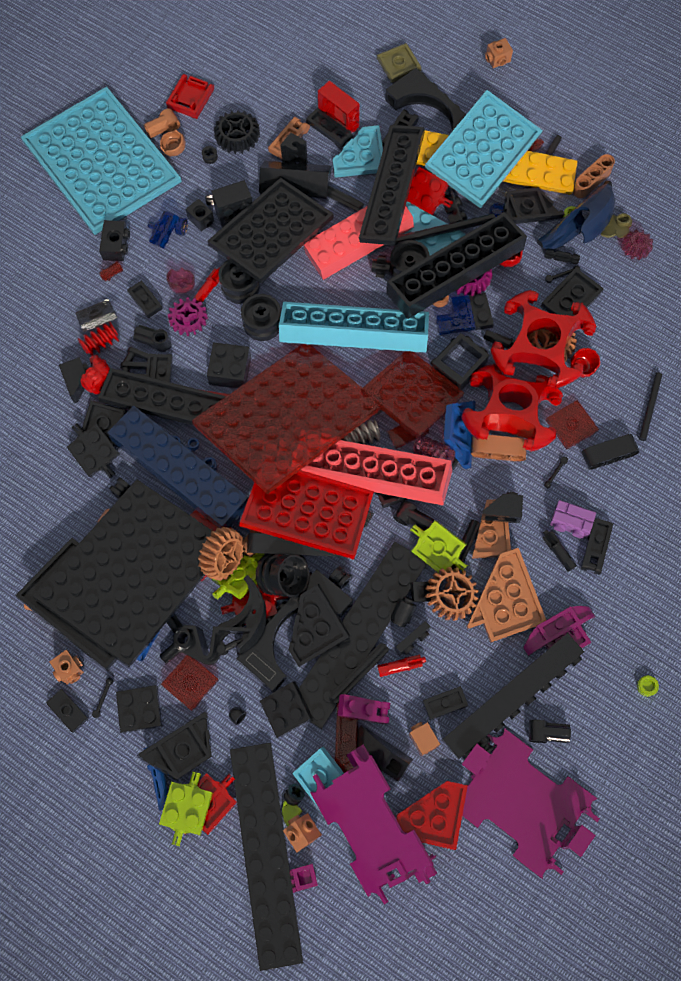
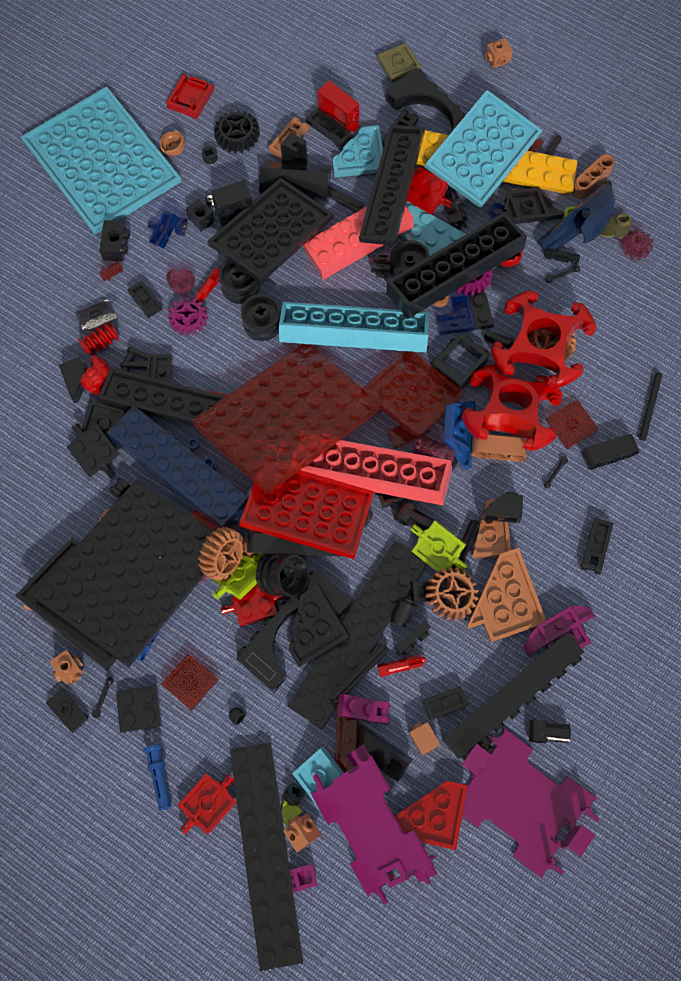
(152, 337): black piece -> none
(165, 122): nougat piece -> none
(181, 749): black wing -> none
(185, 808): lime plate -> none
(196, 643): black piece -> none
(228, 365): black brick -> none
(286, 709): black plate -> none
(340, 577): black wheel -> none
(364, 433): light grey piece -> none
(443, 229): black piece -> none
(559, 550): black piece -> none
(572, 519): medium lavender brick -> none
(574, 288): black plate -> none
(589, 359): red hair -> none
(647, 686): lime tile -> none

